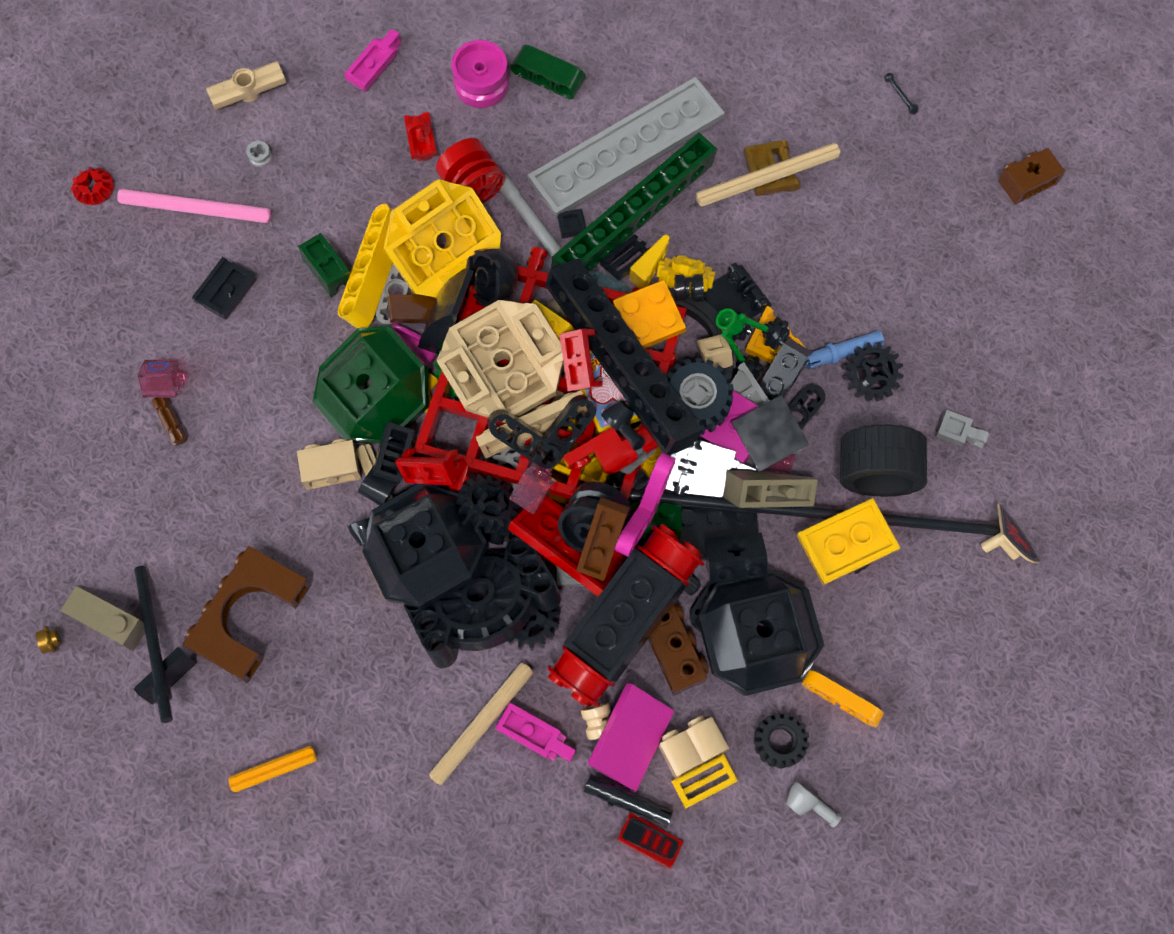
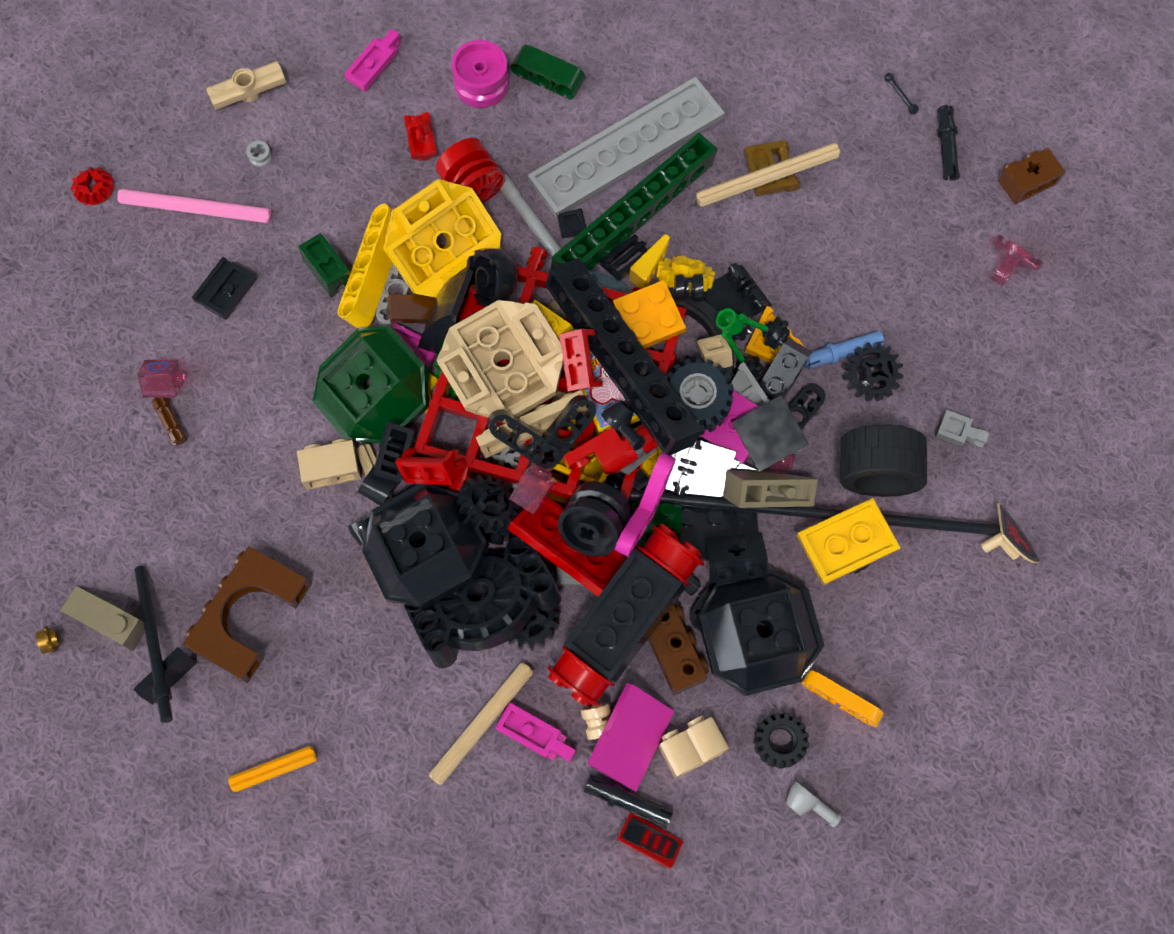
(602, 538): reddish brown plate -> none
(682, 792): yellow tile -> none
(947, 134): none -> black pin
(1014, 256): none -> clear pink tile

